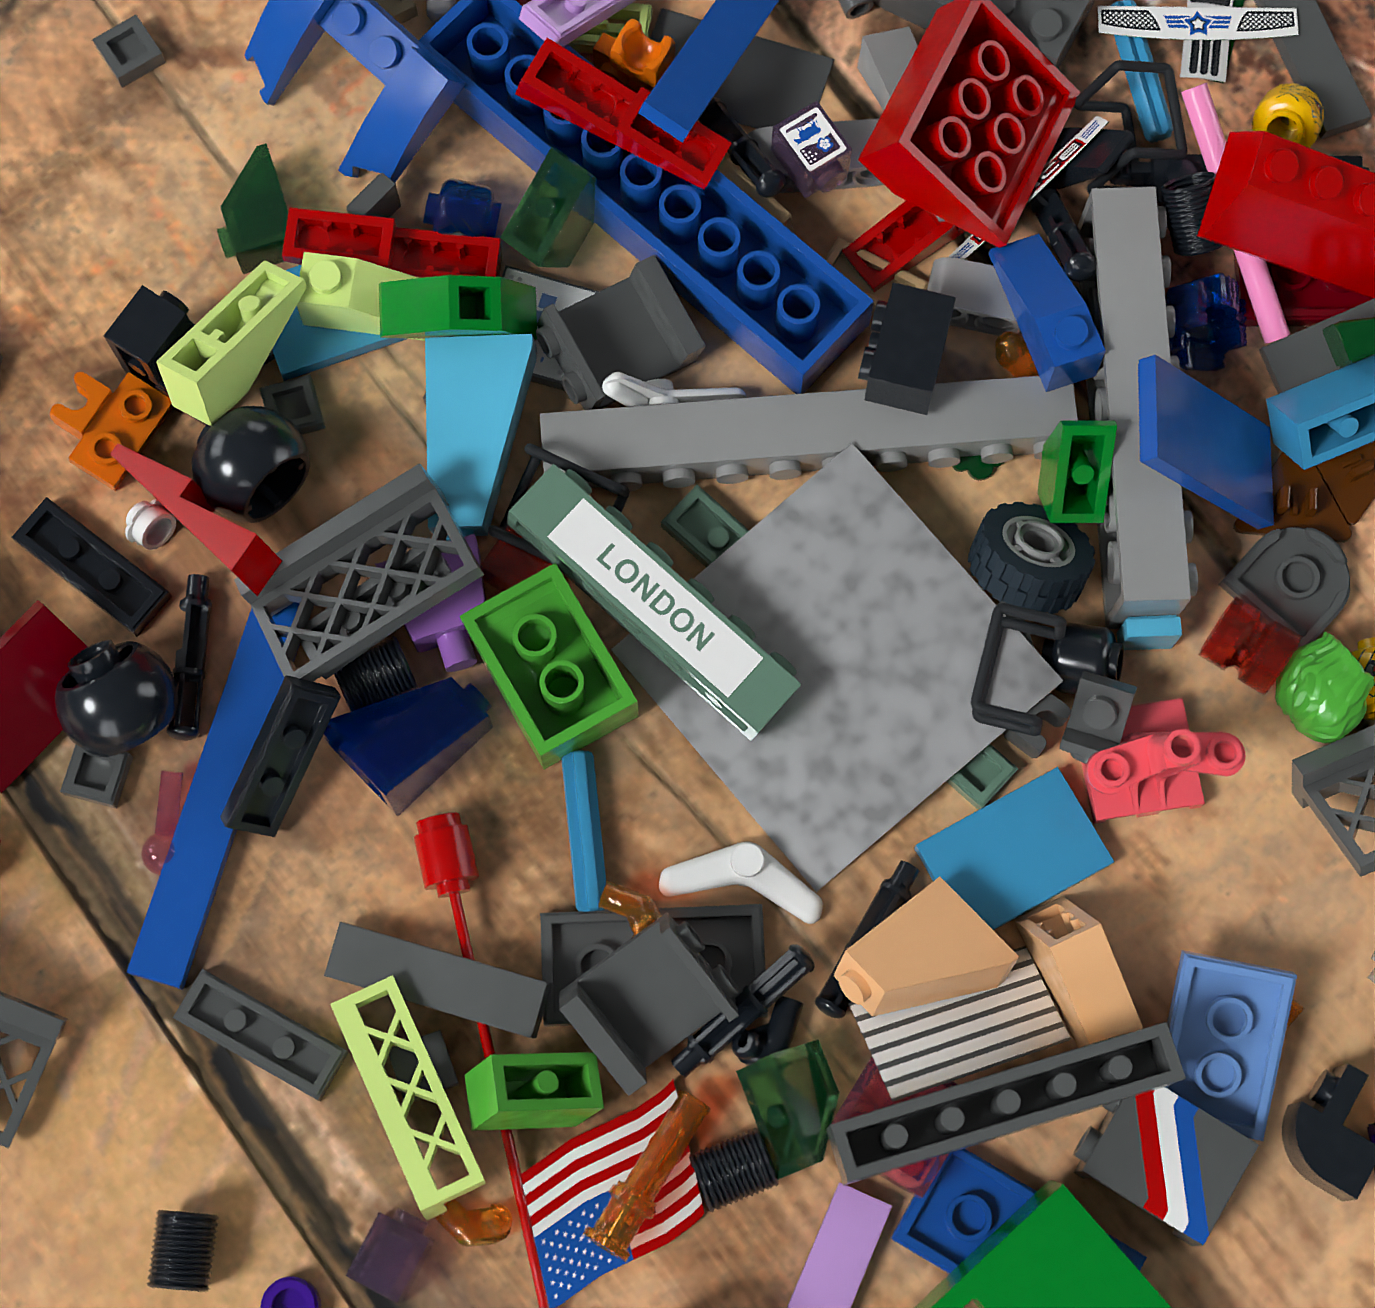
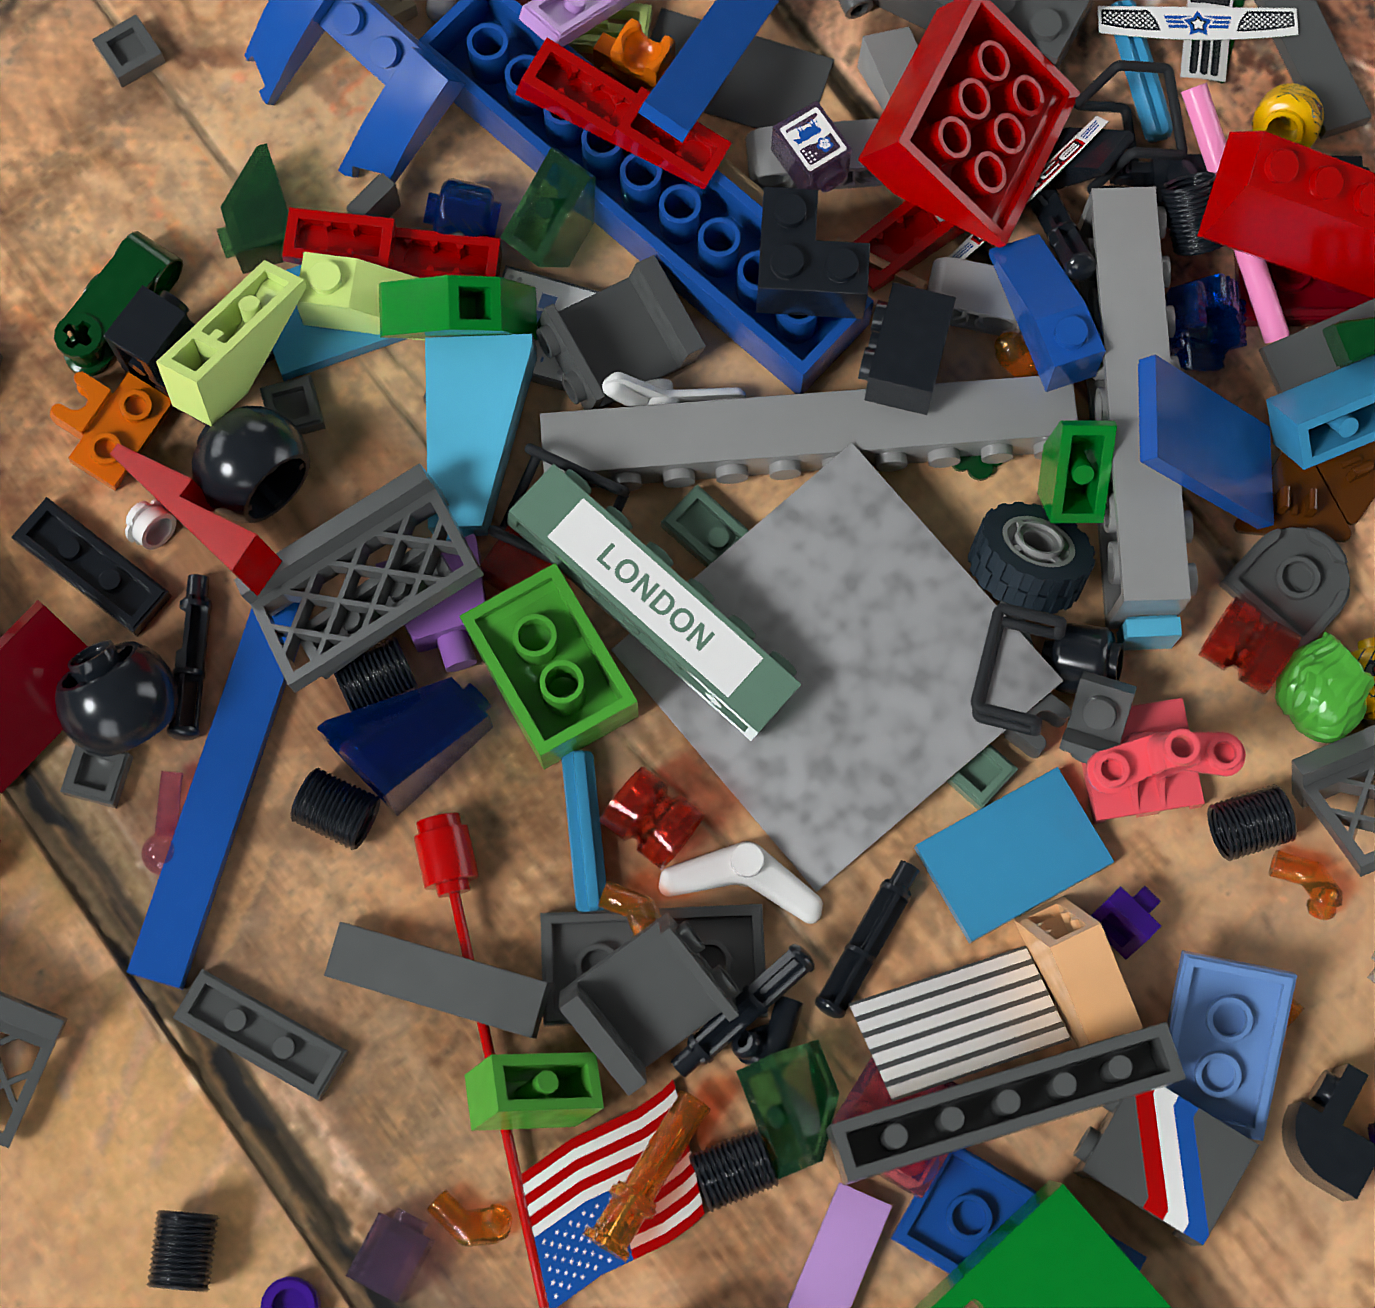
(134, 264): none -> dark green piece
(280, 756): black tile -> none
(335, 808): none -> black piece
(391, 1113): yellowish green fence -> none
(406, 1062): dark grey tile -> none
(652, 817): none -> clear red wheel
(743, 150): black piece -> none
(805, 273): none -> black brick
(924, 955): light nougat slope -> none
(1128, 919): none -> dark purple tile
(1252, 822): none -> black piece
(1314, 878): none -> clear orange arm

